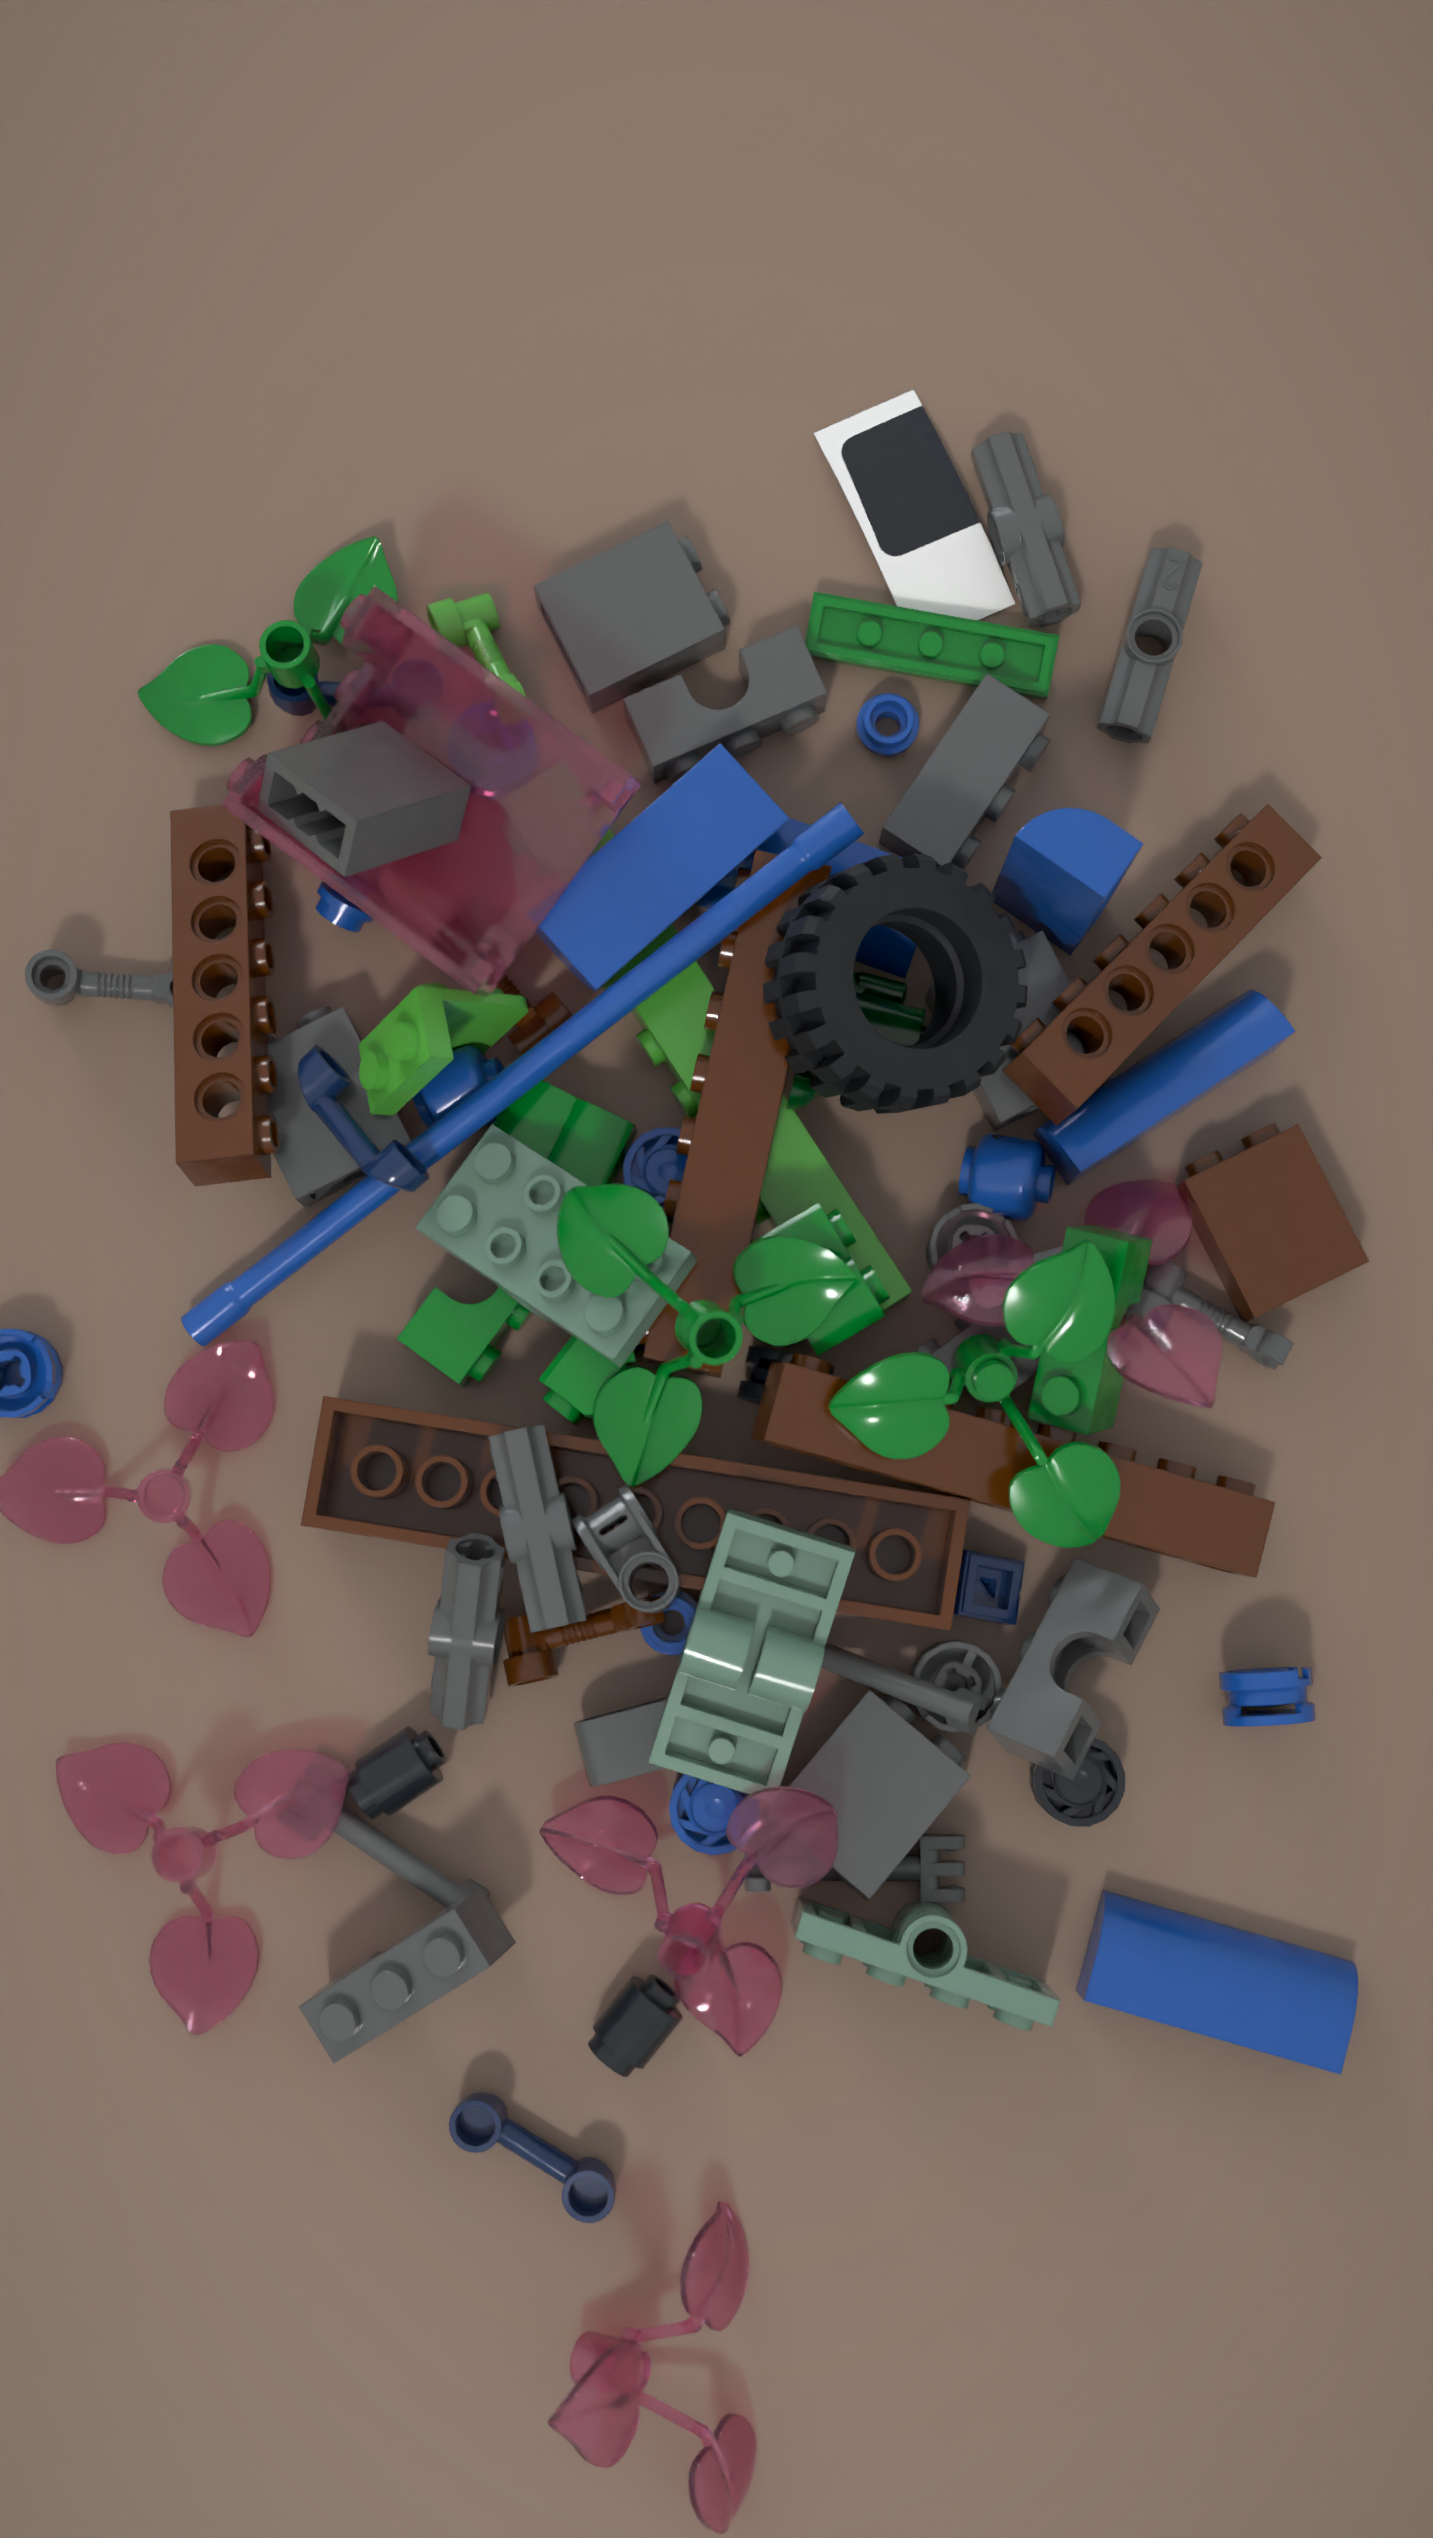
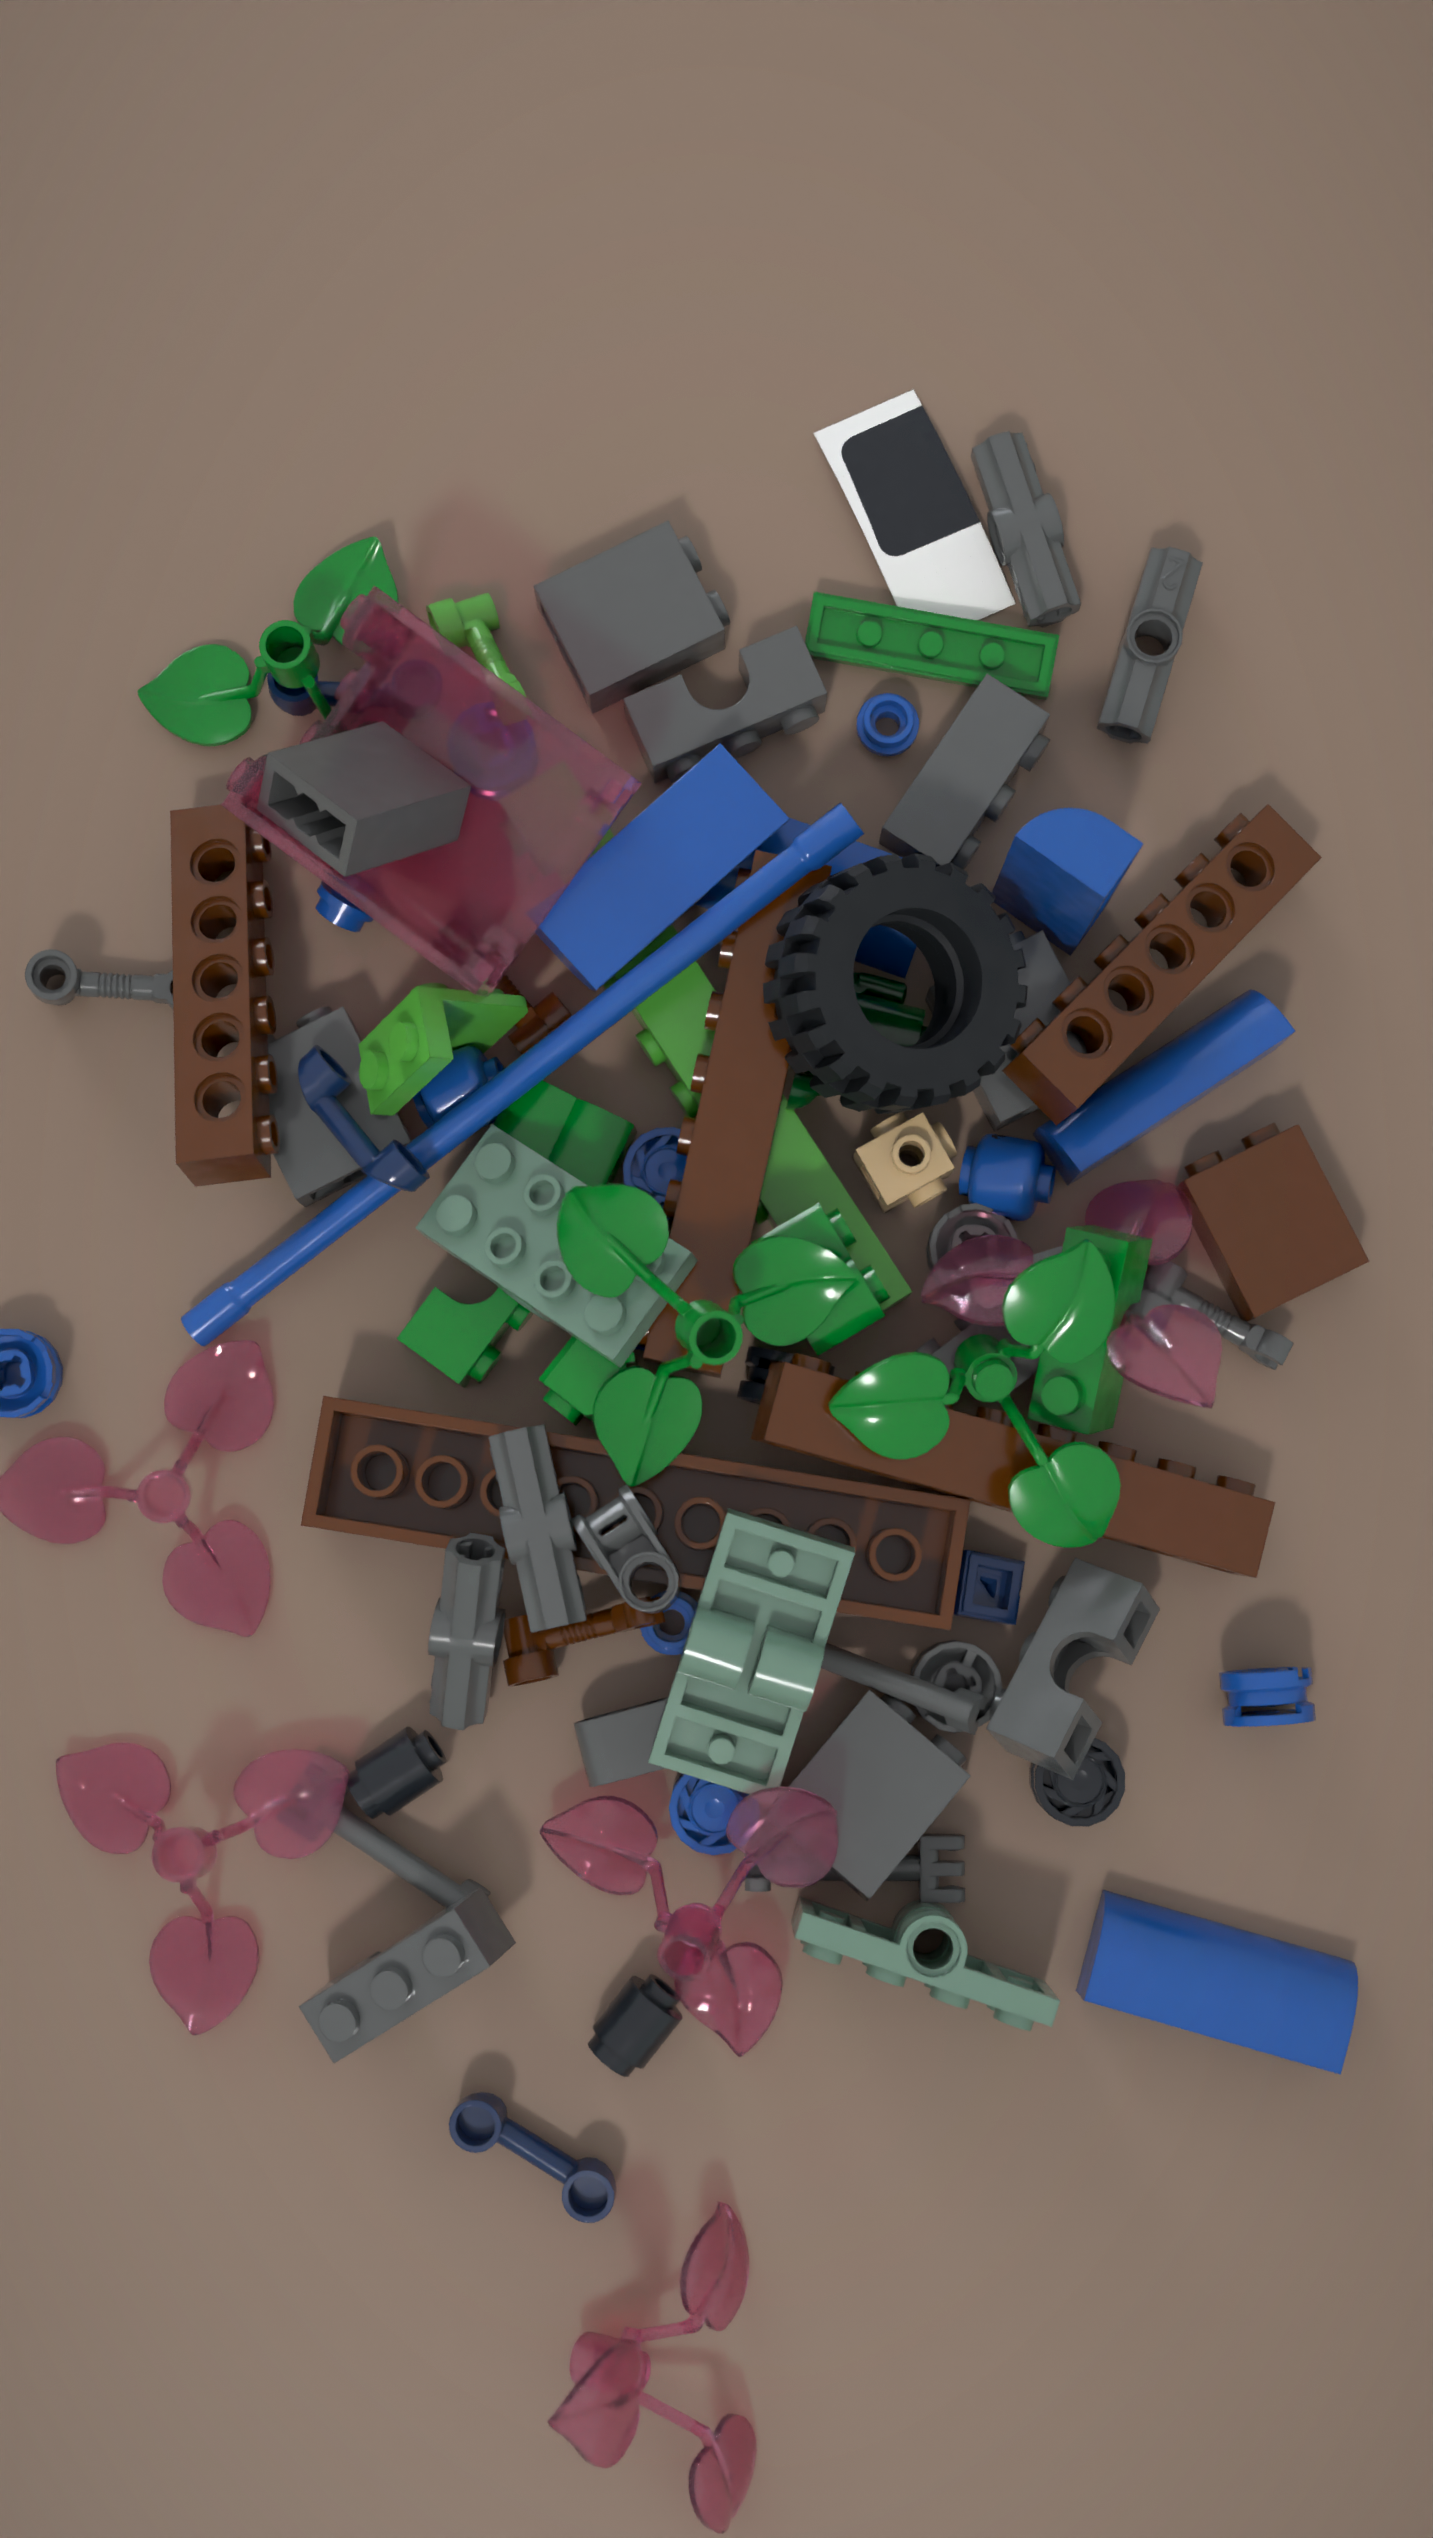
(893, 1180): none -> tan brick

